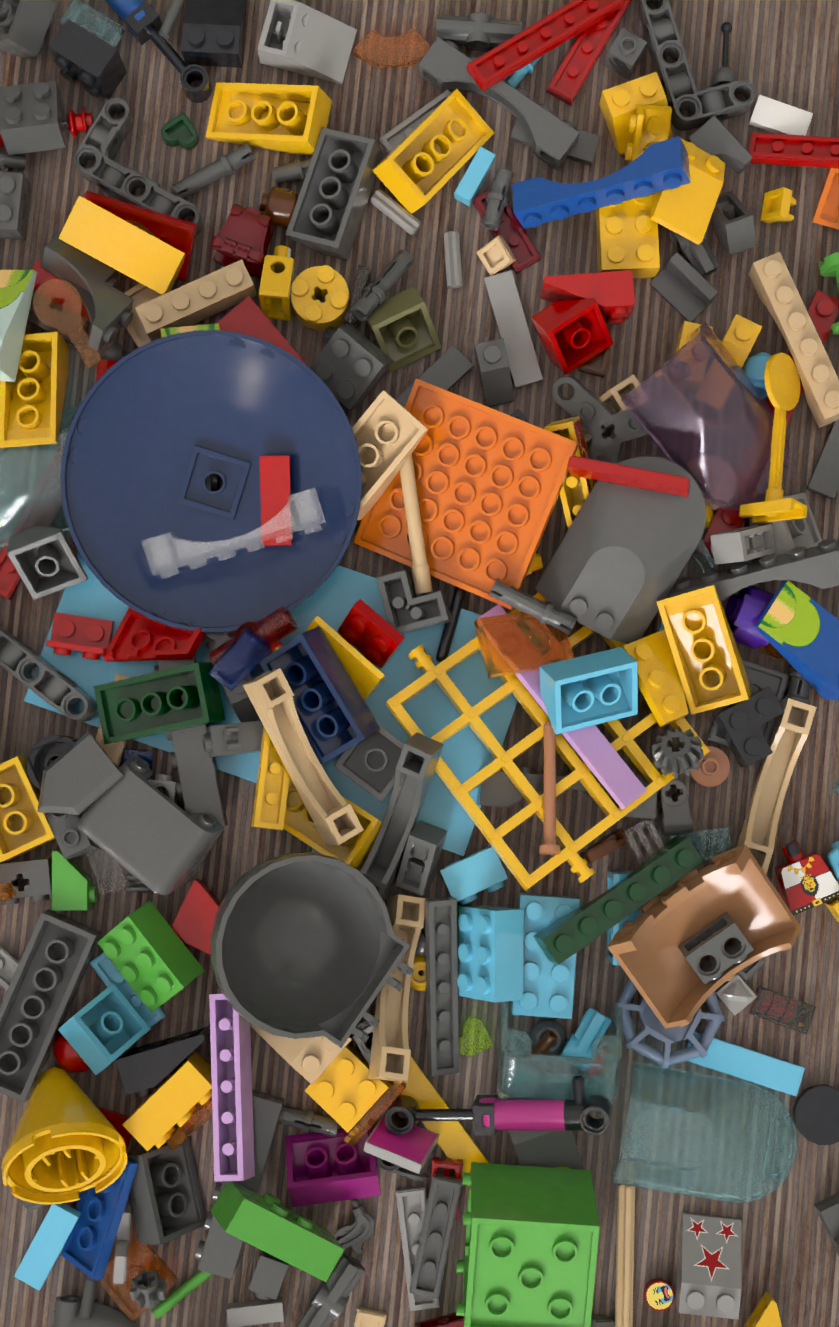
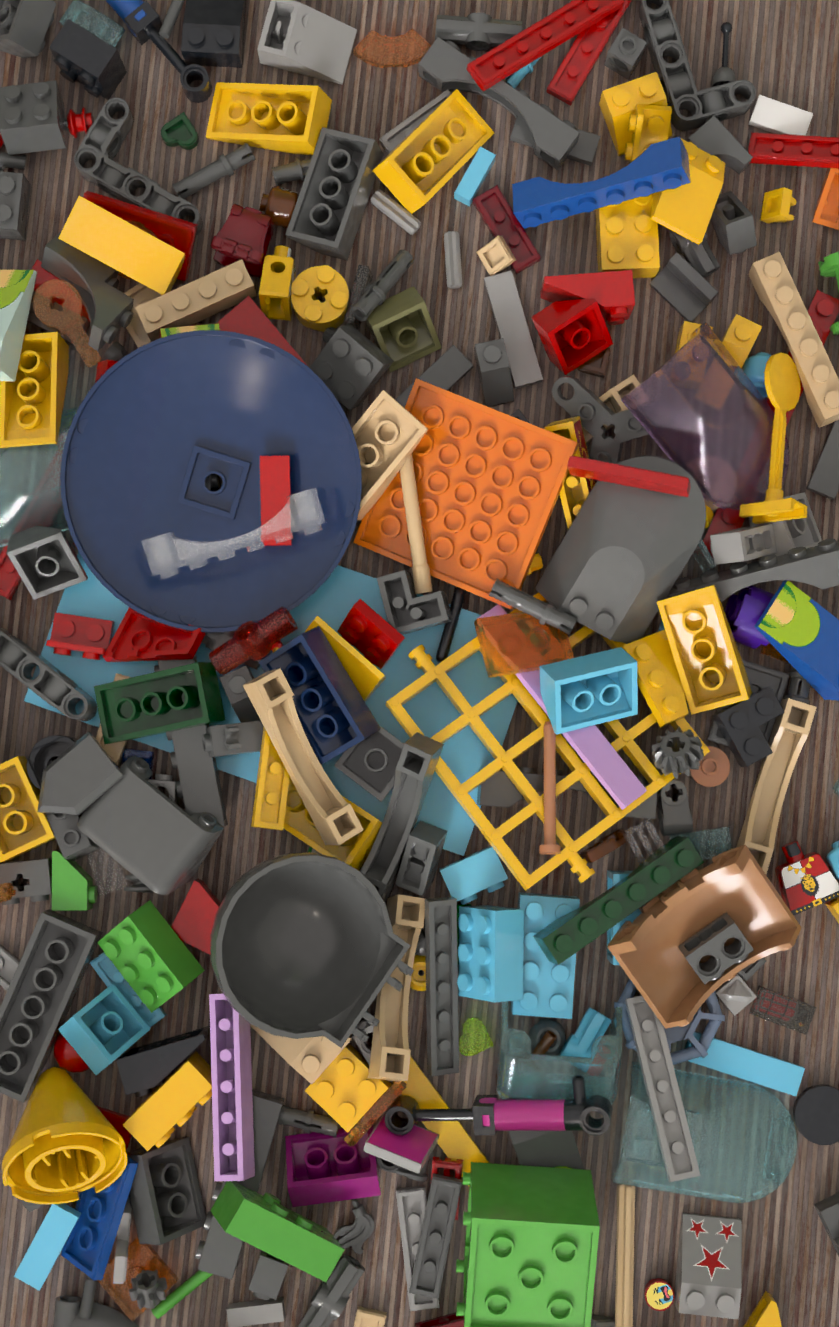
(191, 1126): clear orange tile -> none
(239, 659): clear blue tile -> none
(497, 199): dark grey pin -> none
(662, 1091): none -> light grey plate

